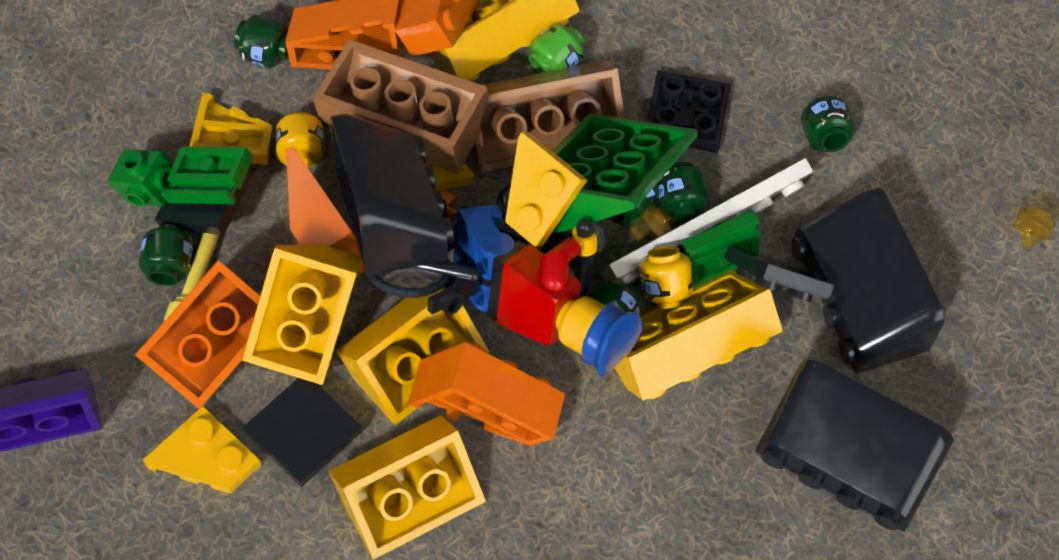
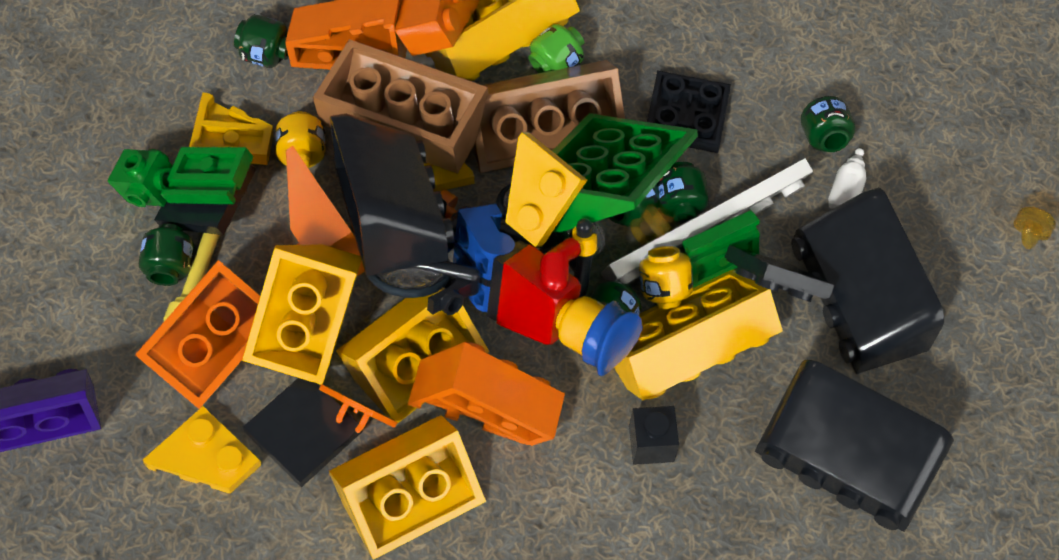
(347, 401): none -> orange piece
(653, 435): none -> black brick
(848, 180): none -> white piece

